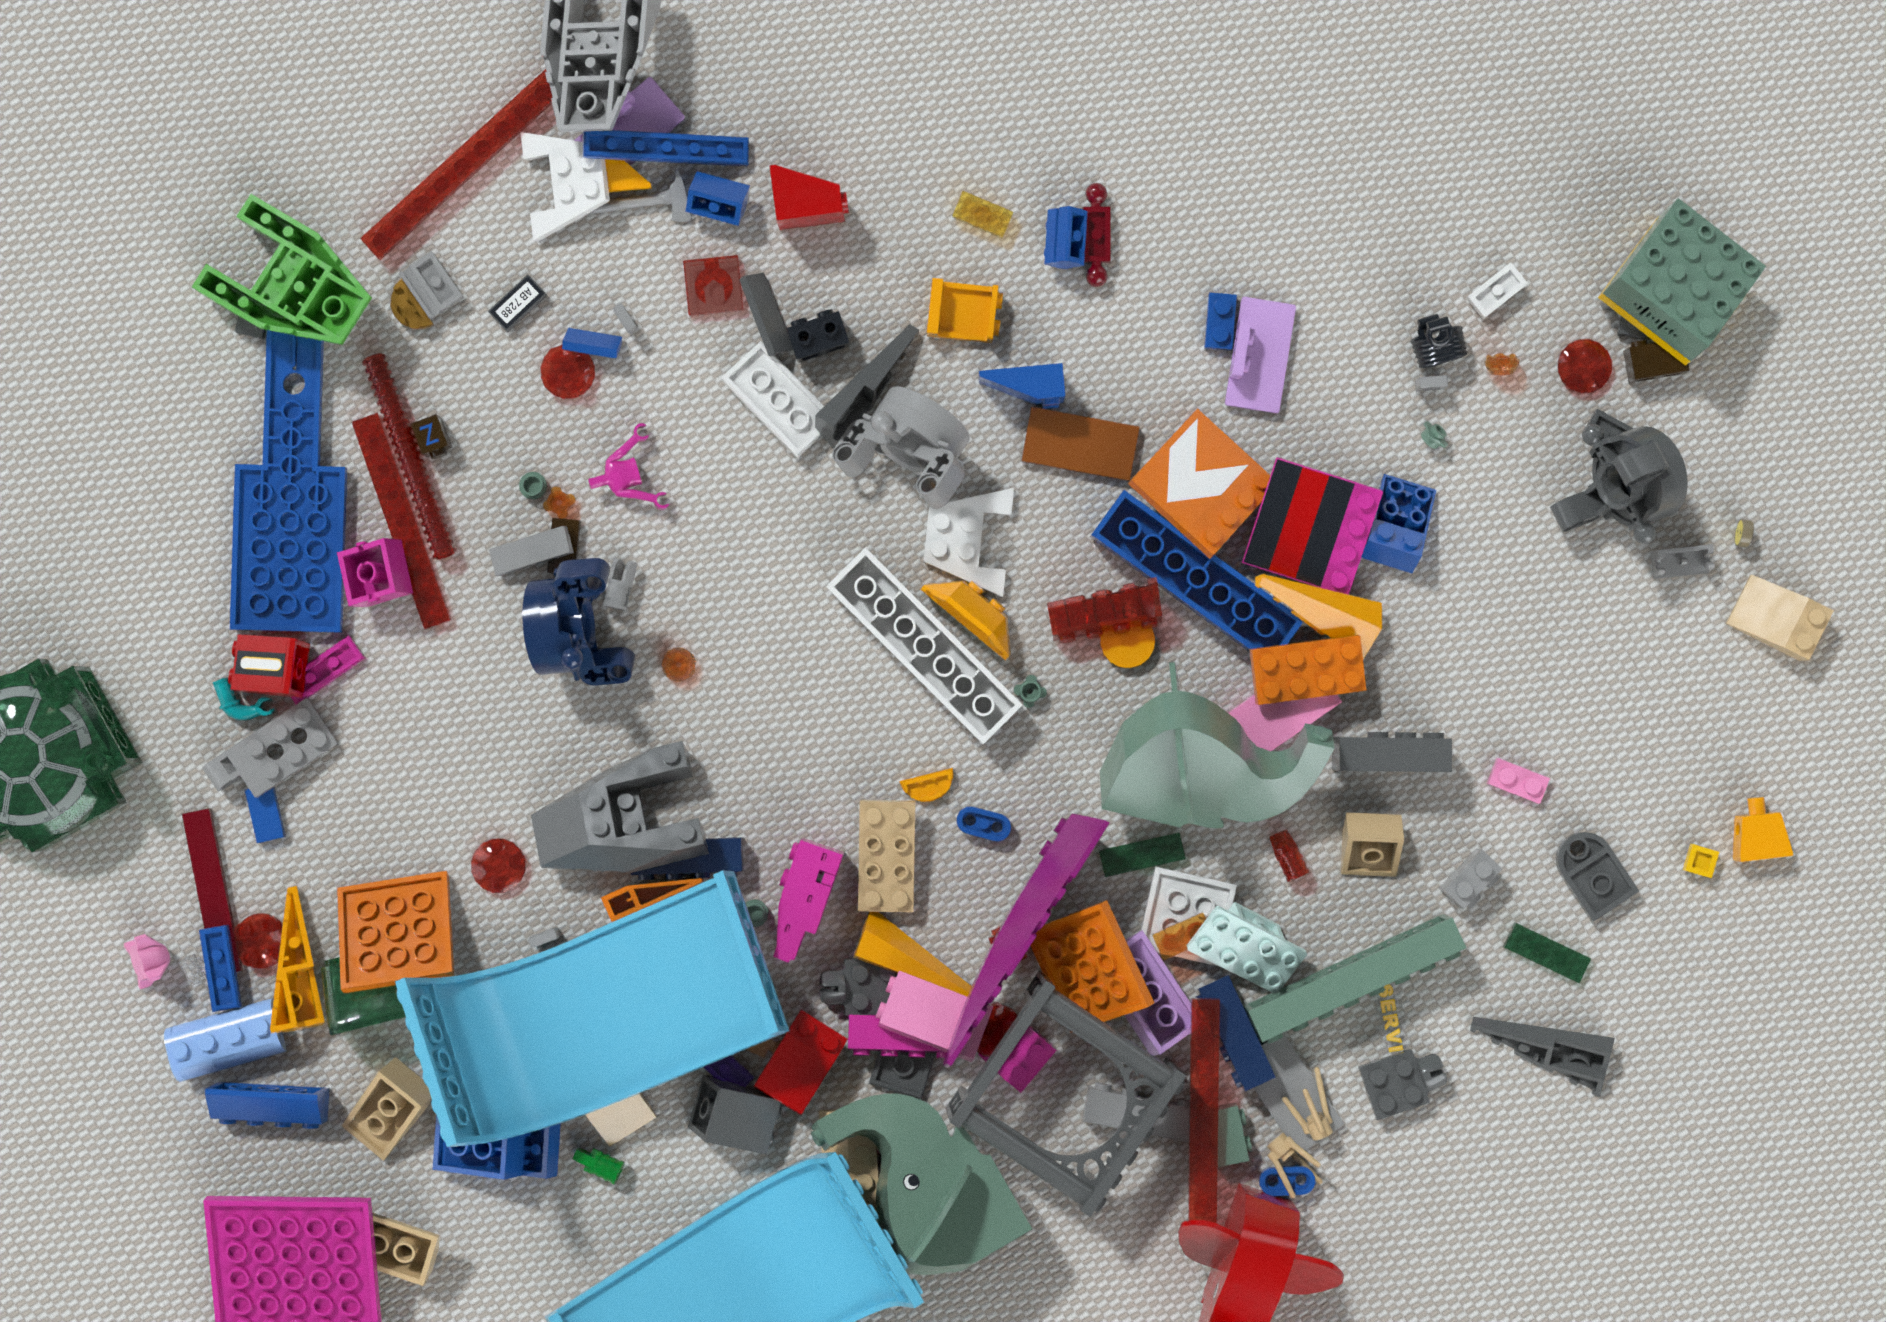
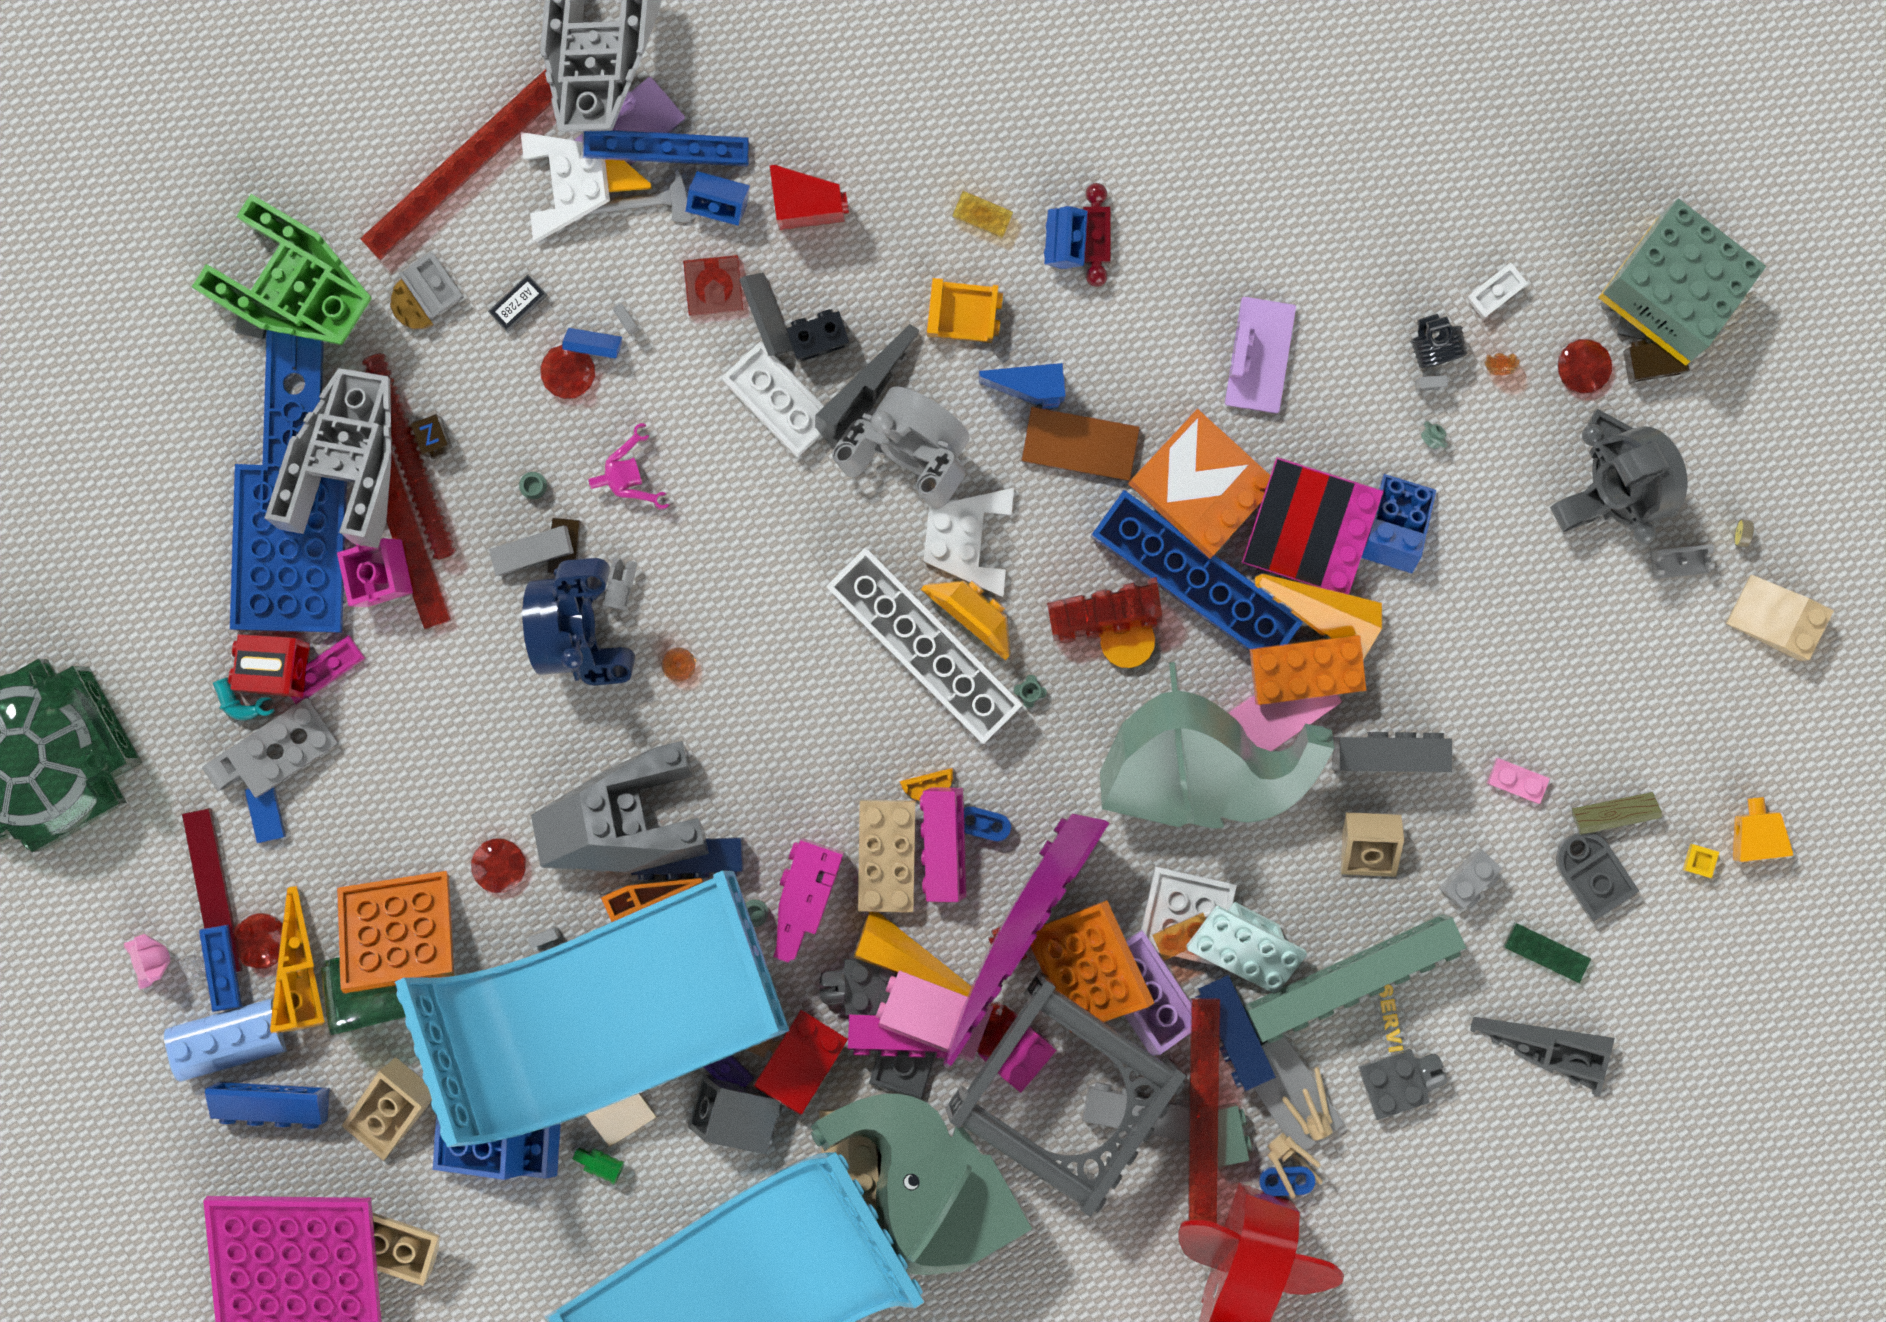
(342, 441): none -> light grey wedge
(551, 503): clear orange plate -> none
(943, 844): none -> dark pink brick
(1142, 854): clear green tile -> none
(1220, 321): blue plate -> none
(1288, 855): clear red hinge -> none
(1616, 813): none -> olive tile

